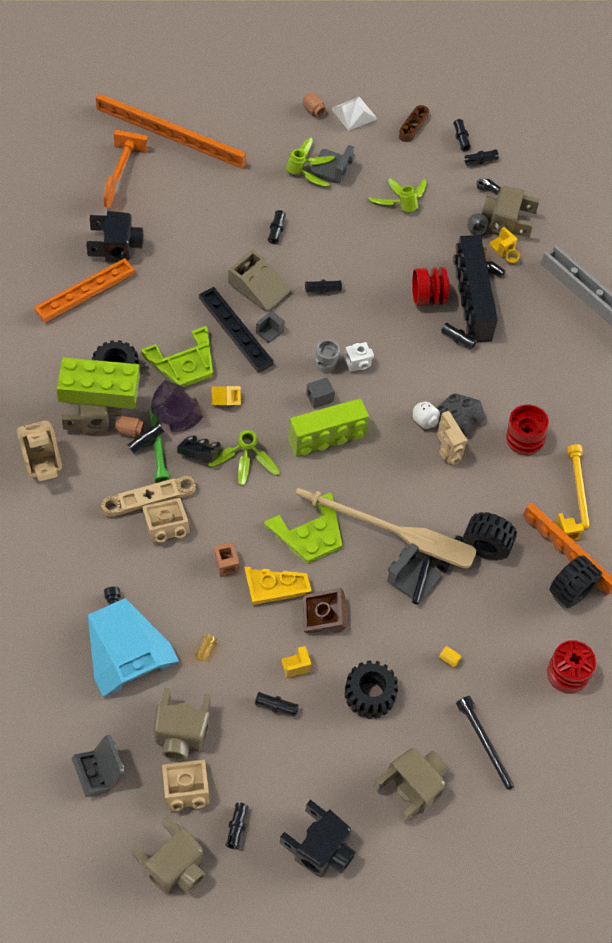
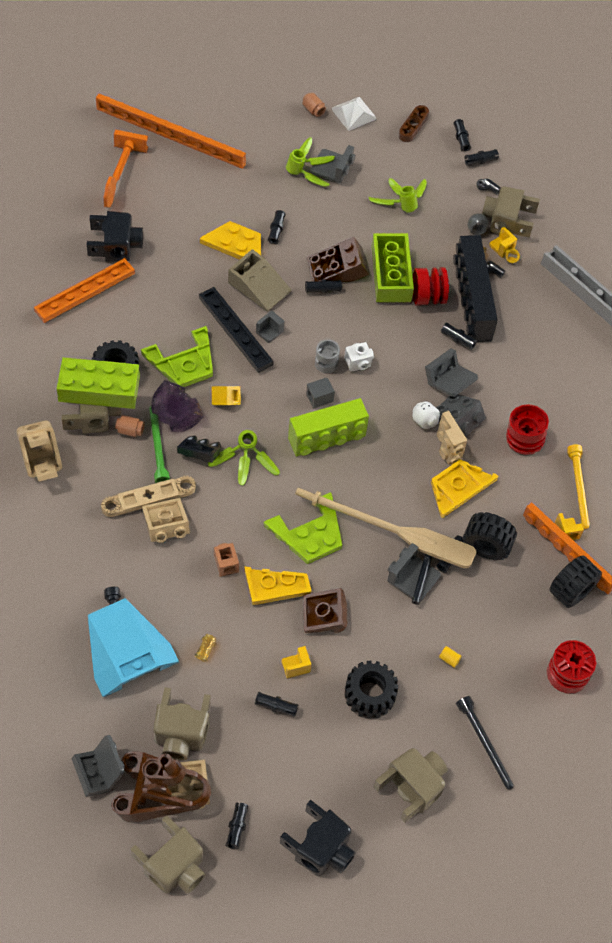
(145, 438): black pin -> none
(155, 788): none -> reddish brown connector
(233, 240): none -> yellow wing
(339, 262): none -> reddish brown slope
(392, 267): none -> lime brick
(447, 375): none -> dark grey bracket
(458, 485): none -> yellow wing

